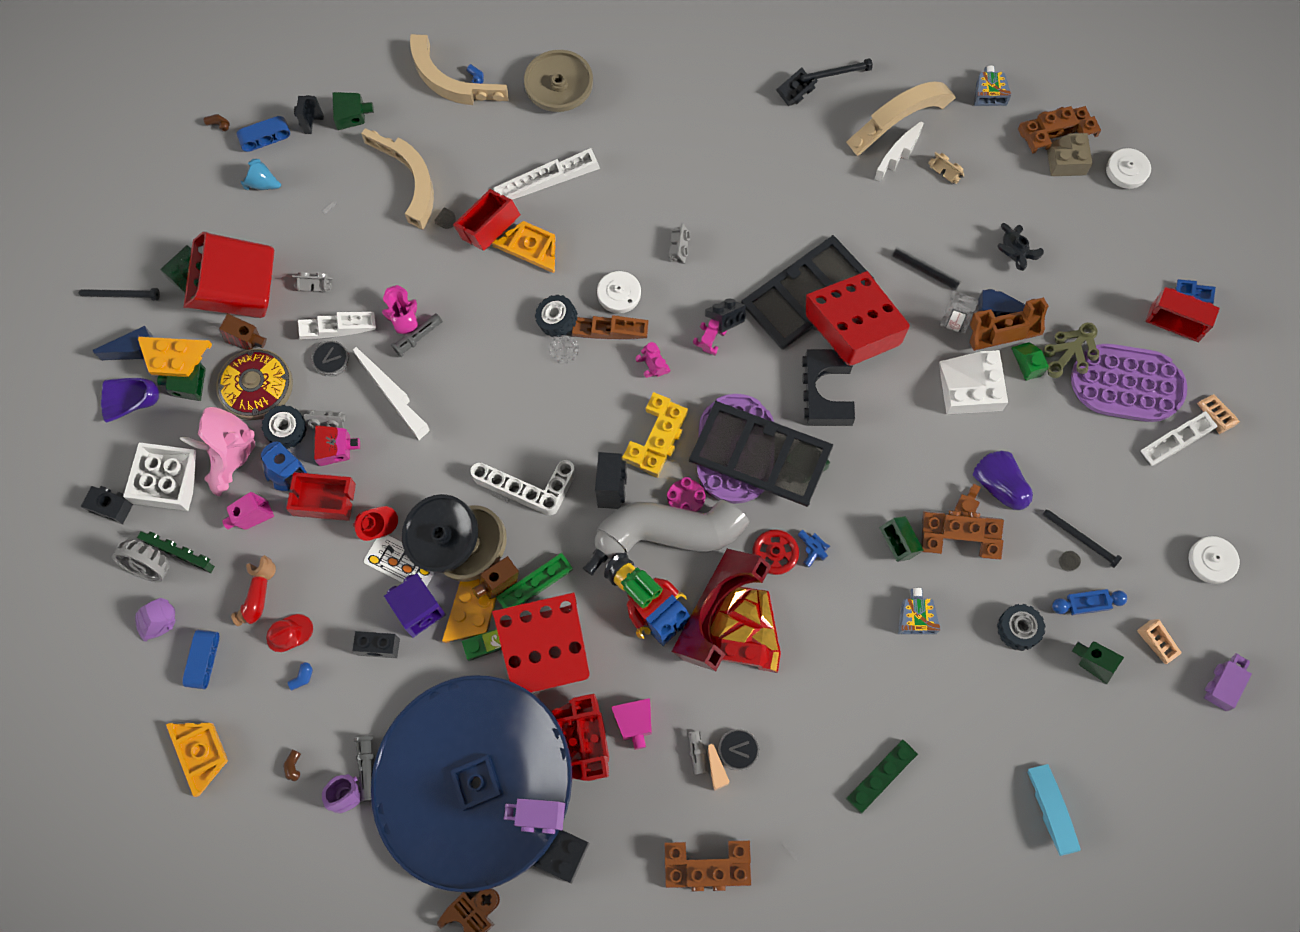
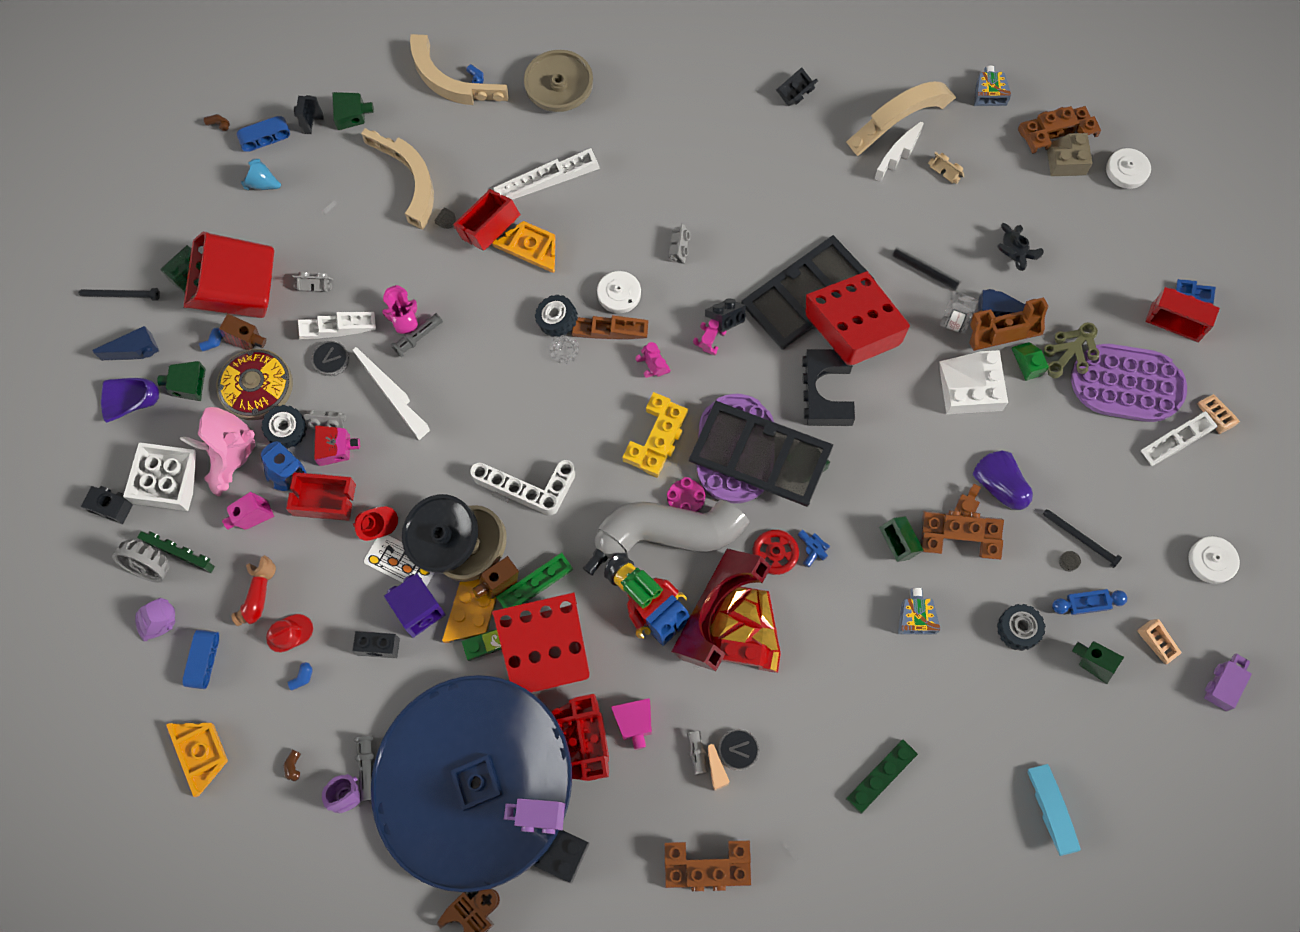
(172, 356): light orange wing -> none
(213, 341): none -> blue arm
(610, 480): black brick -> none
(867, 65): black bar -> none

